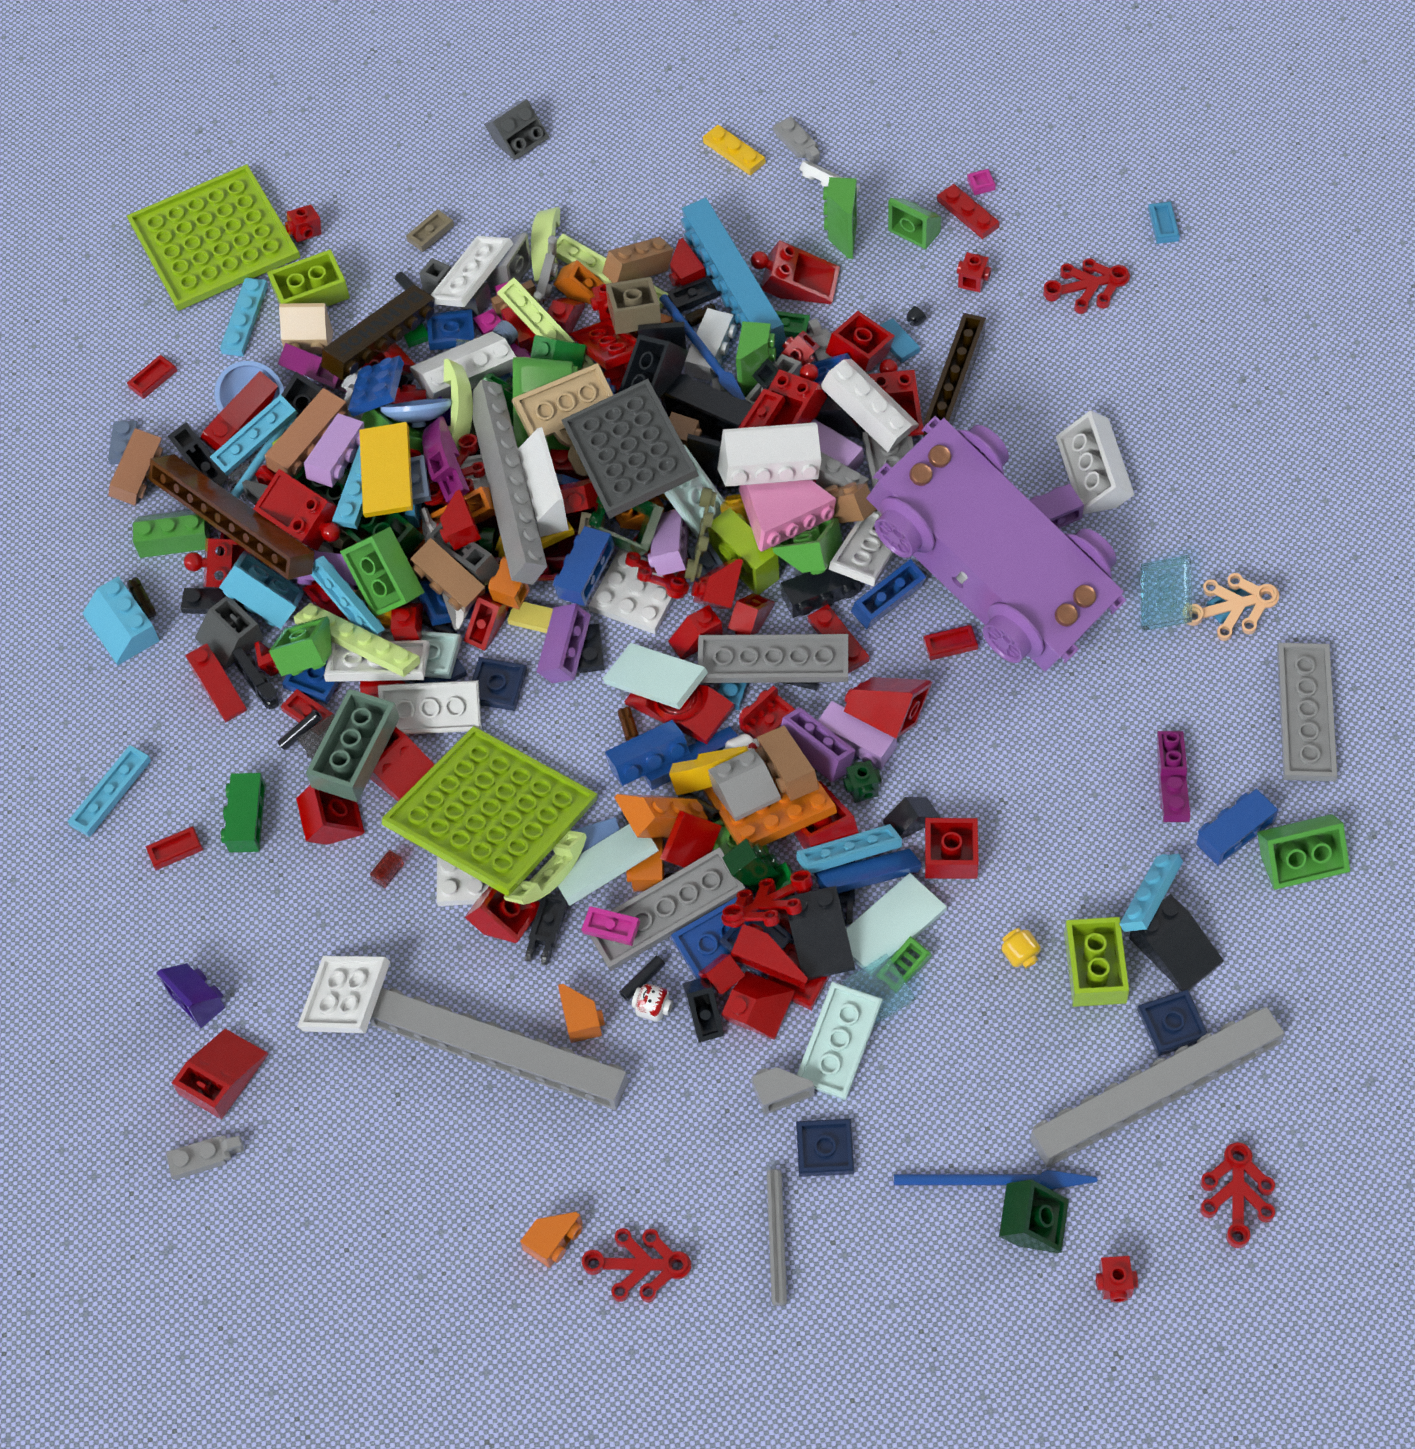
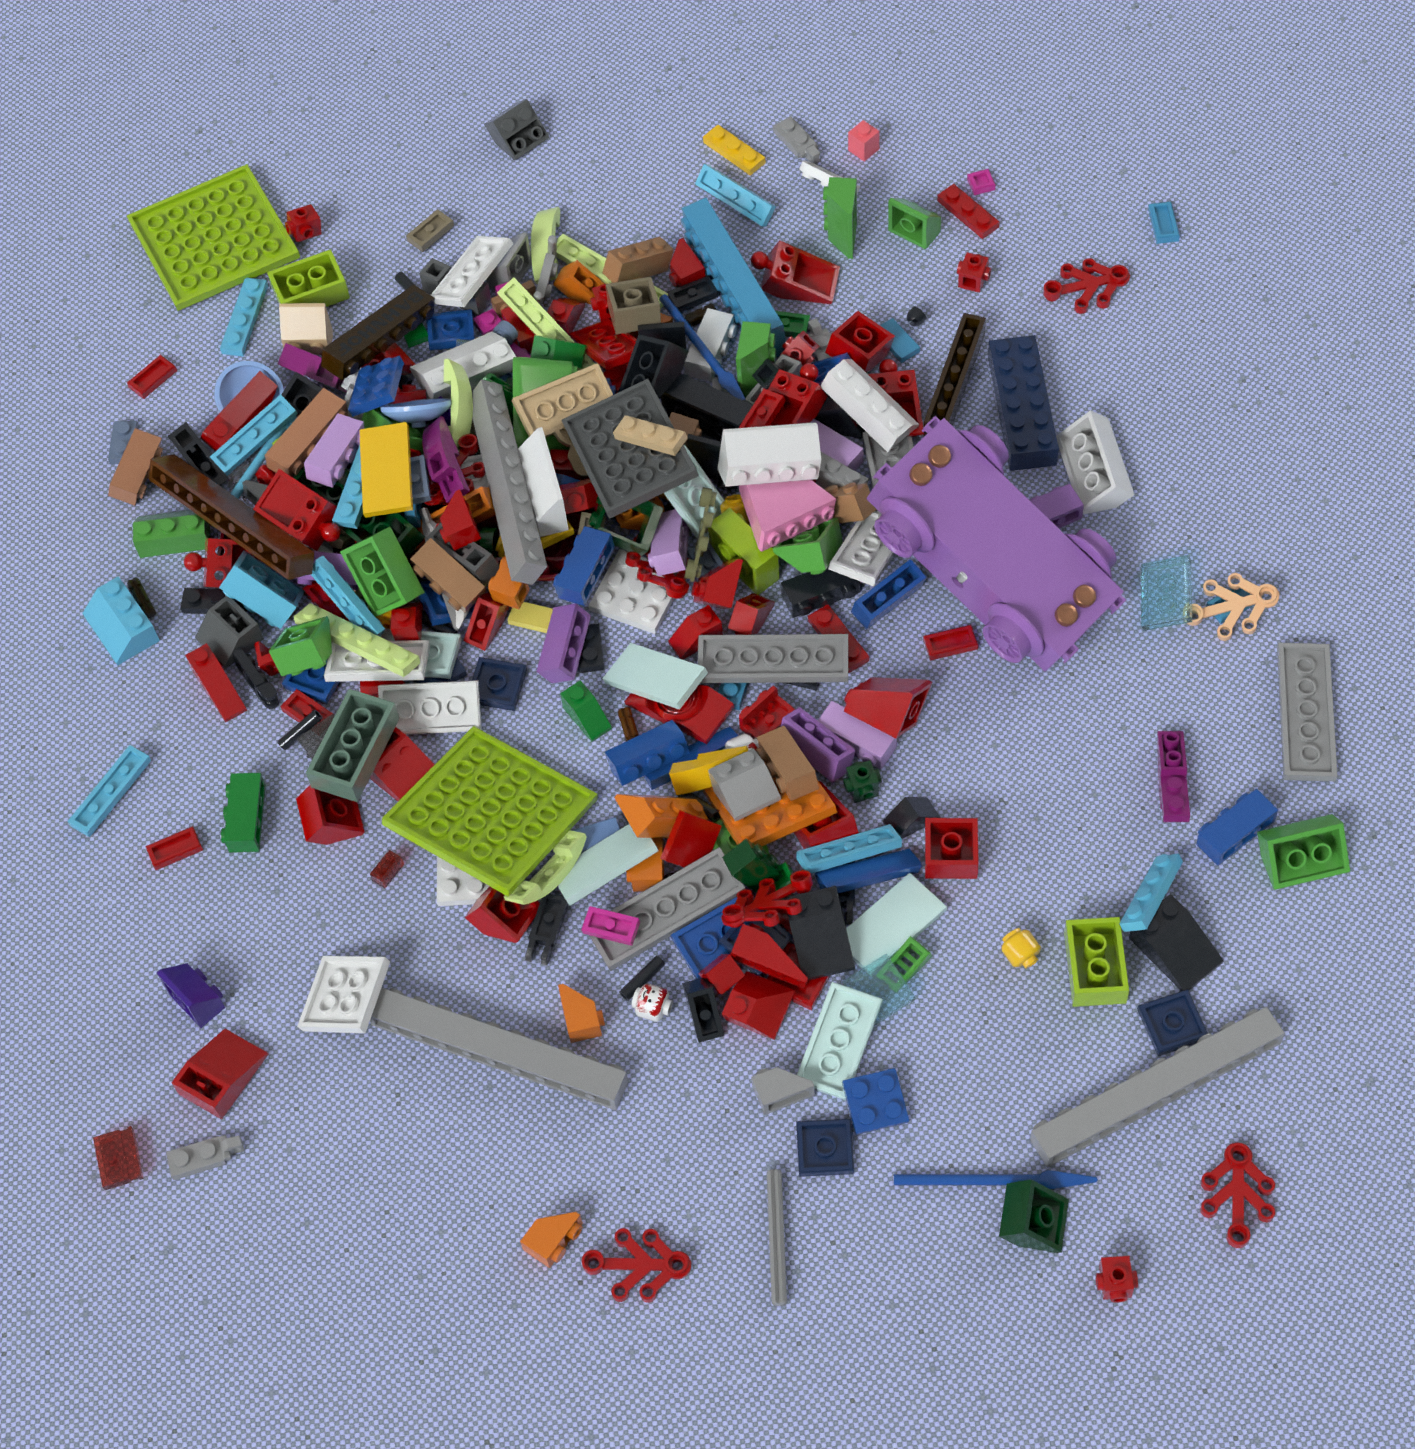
(118, 1158): none -> clear red plate
(585, 711): none -> green slope
(650, 435): none -> tan plate
(735, 195): none -> medium azure plate
(863, 140): none -> coral brick
(875, 1101): none -> blue plate
(1023, 403): none -> dark blue brick

